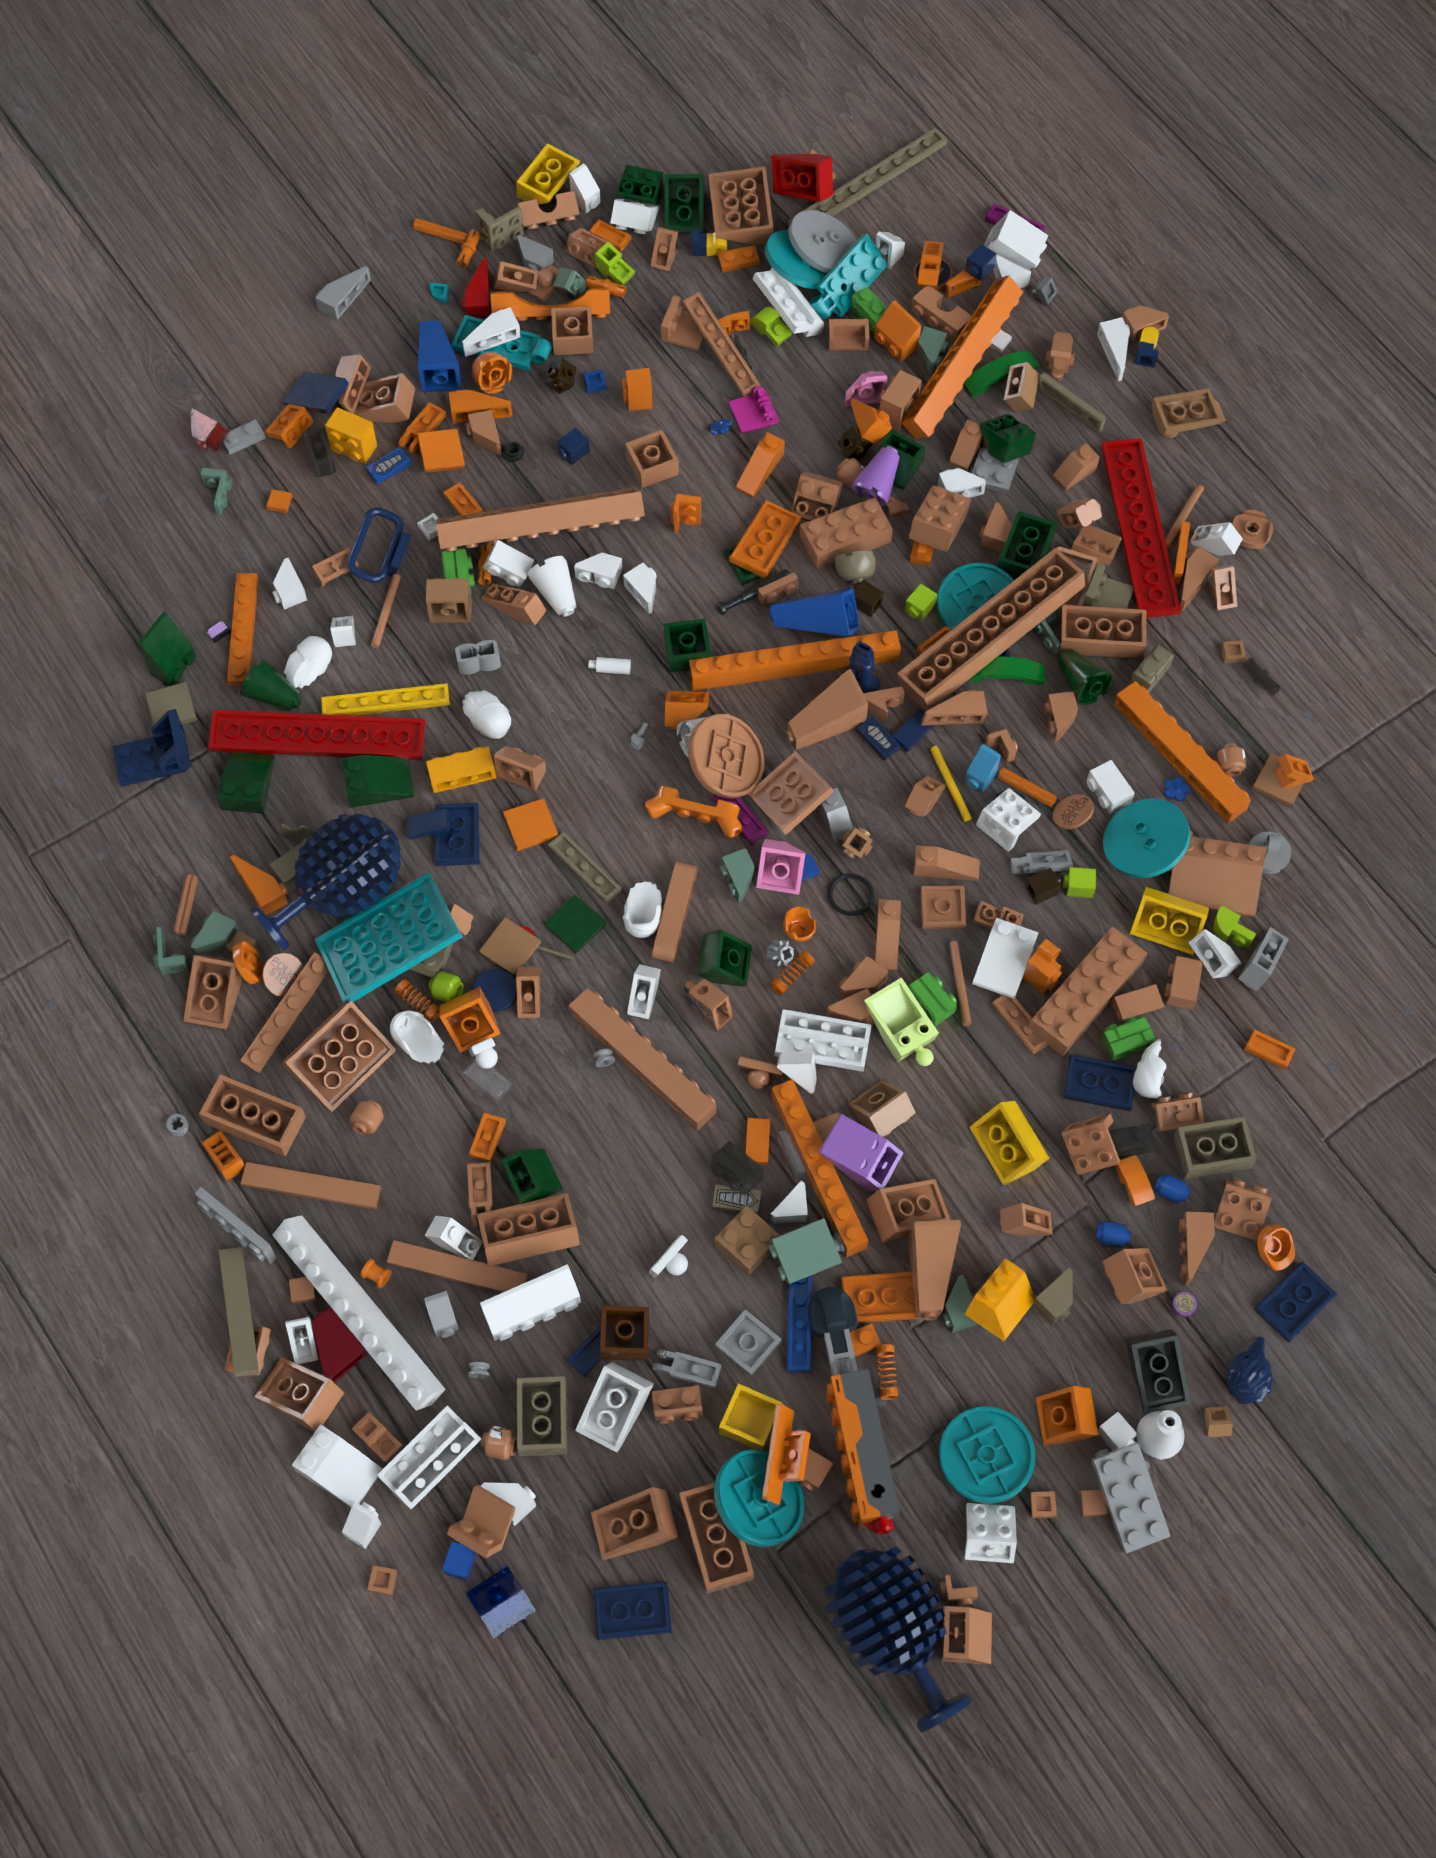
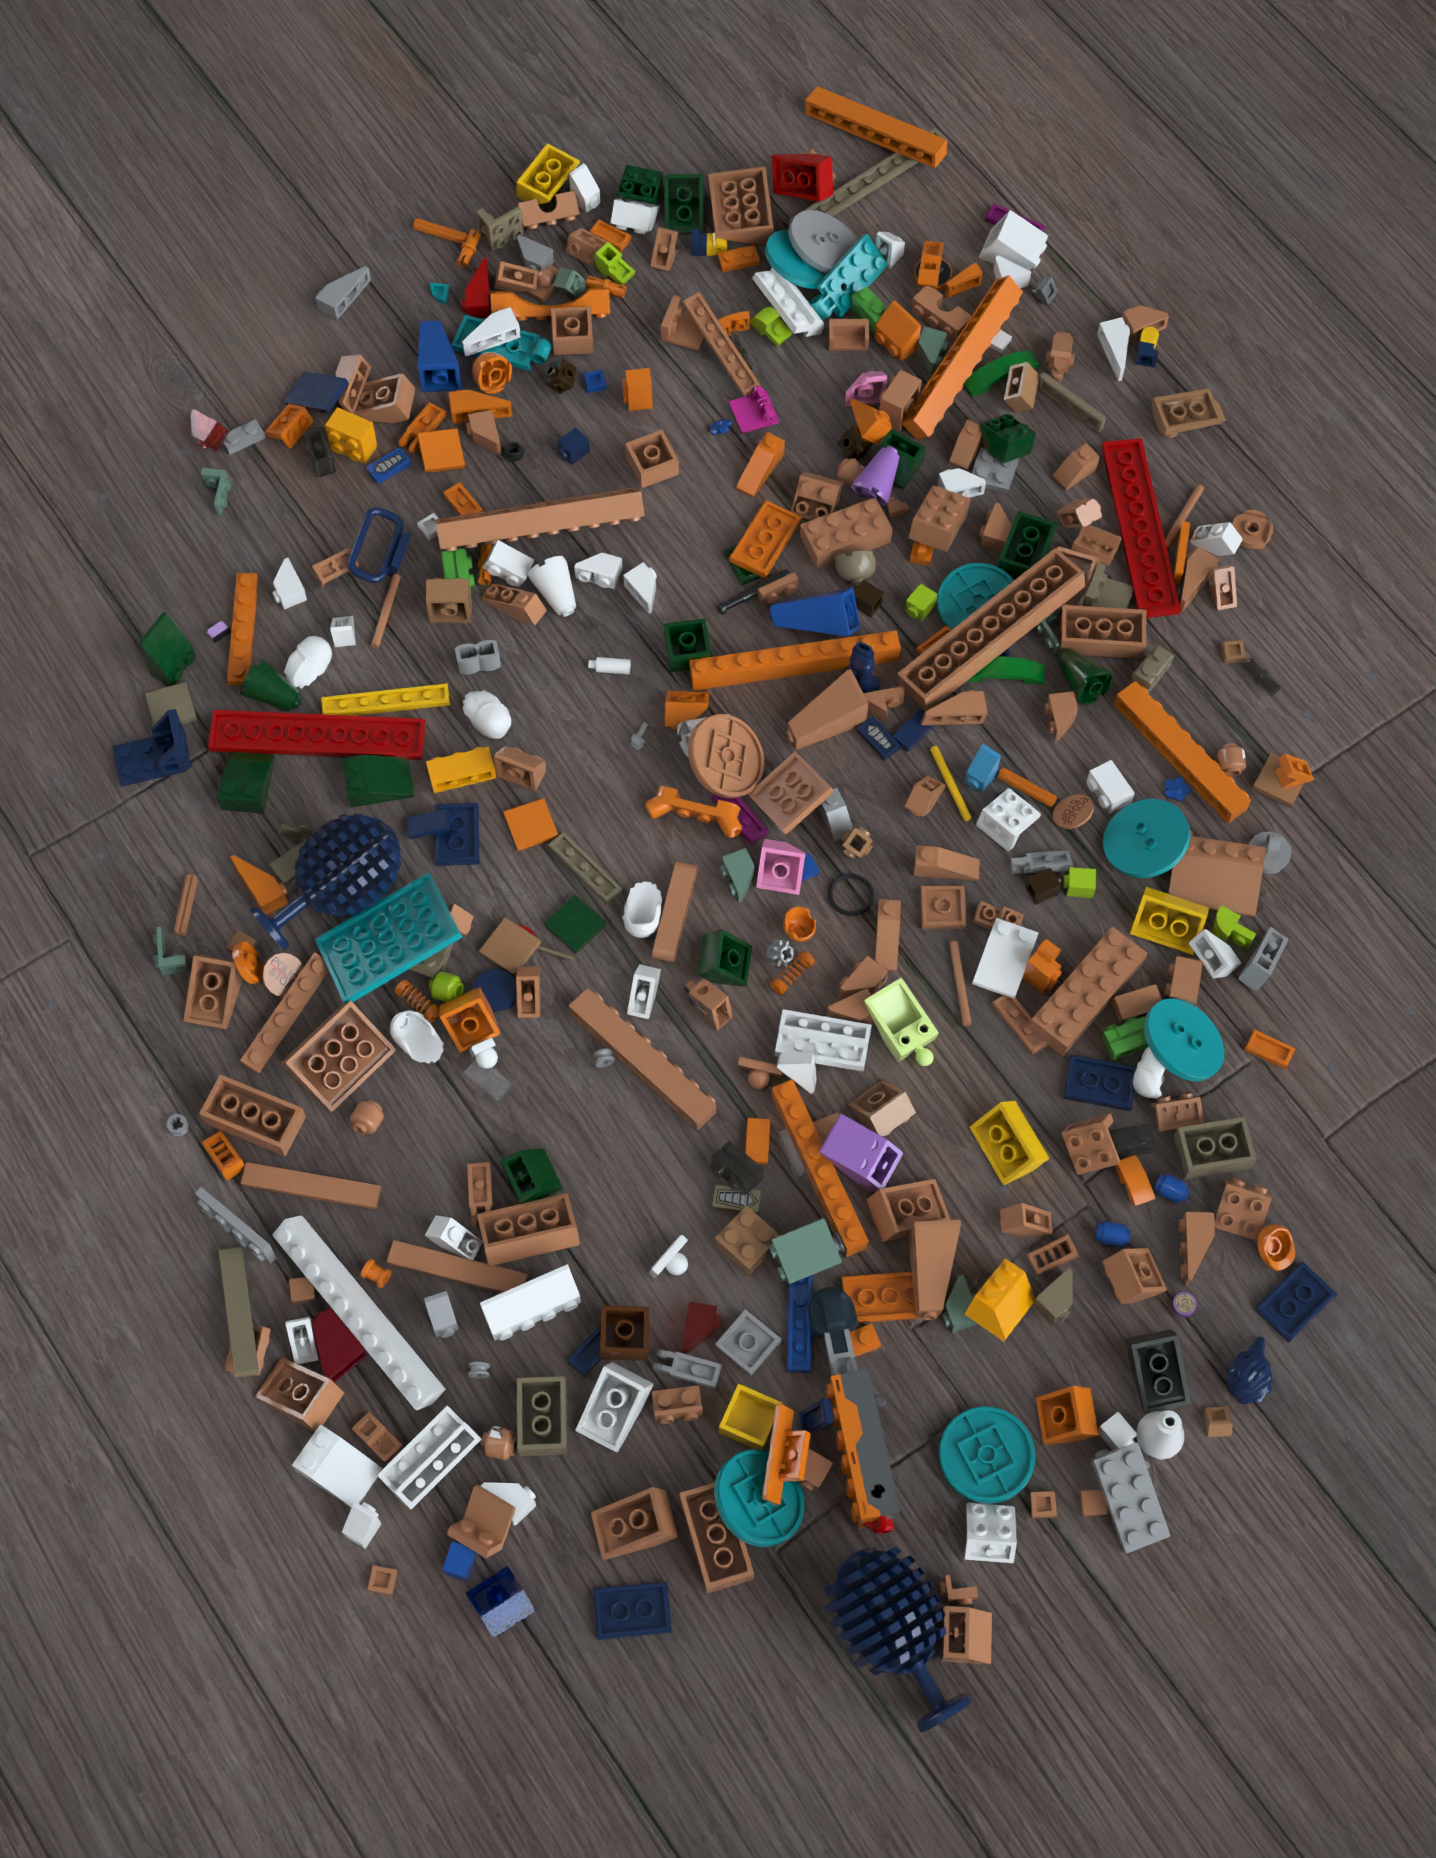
(215, 934): sand green slope -> none
(279, 501): orange tile -> none
(487, 1137): orange plate -> none
(685, 510): orange bracket -> none
(699, 1325): none -> clear red slope
(792, 1208): white slope -> none
(817, 1416): none -> dark blue tile
(876, 127): none -> orange brick
(886, 1351): orange piece -> none
(933, 998): bright green brick -> none
(981, 262): dark blue brick -> none
(1006, 744): nougat bracket -> none
(1056, 1262): none -> nougat slope
(1184, 1039): none -> teal plate

